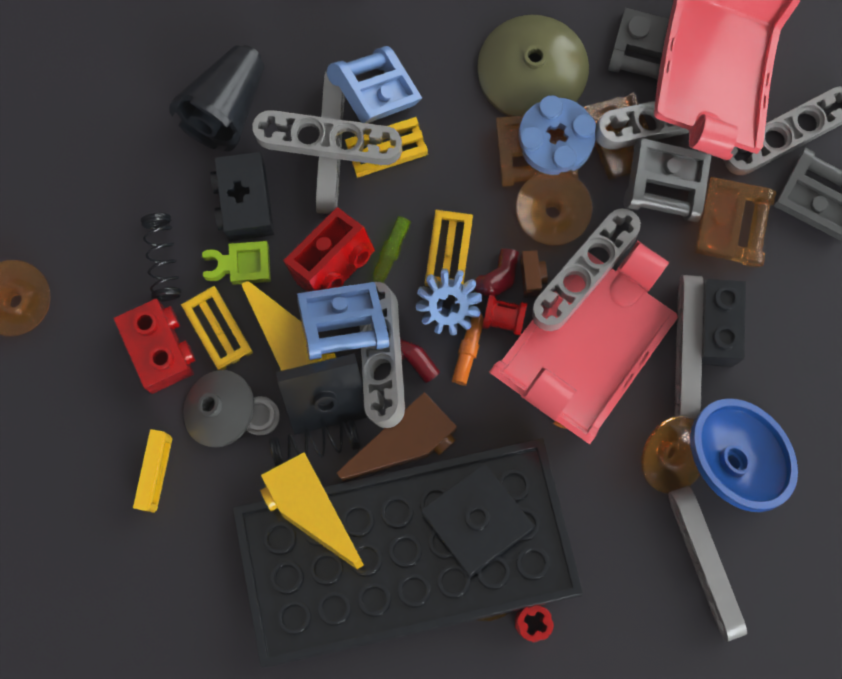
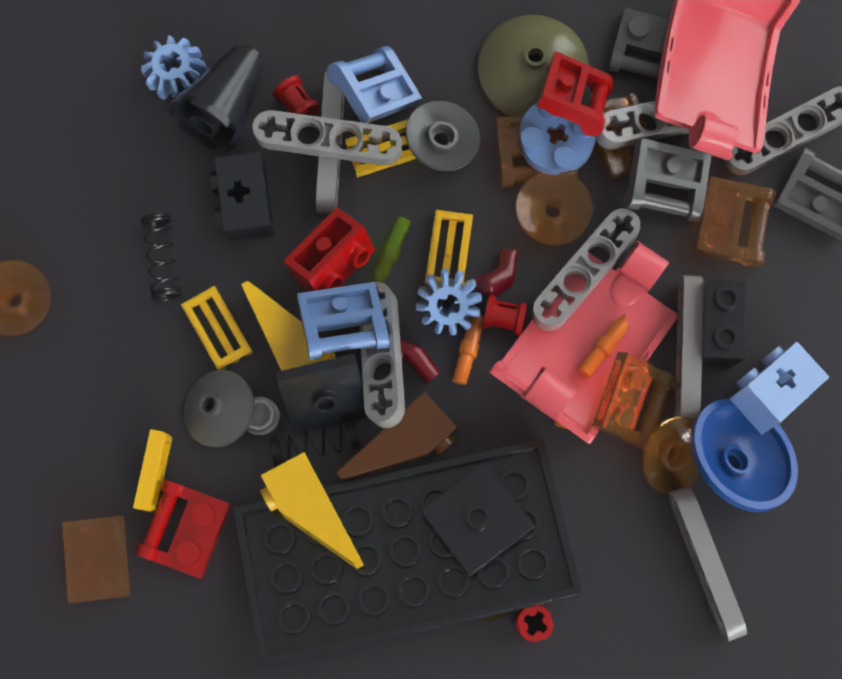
(95, 559): none -> clear orange plate
(154, 345): red brick -> none
(170, 57): none -> light blue gear
(195, 534): none -> red plate
(244, 263): lime plate -> none
(295, 97): none -> red bush
(451, 125): none -> dark grey dish
(532, 273): reddish brown plate -> none
(564, 91): none -> red plate
(603, 347): none -> orange piece
(625, 397): none -> clear orange plate
(778, 388): none -> light blue brick

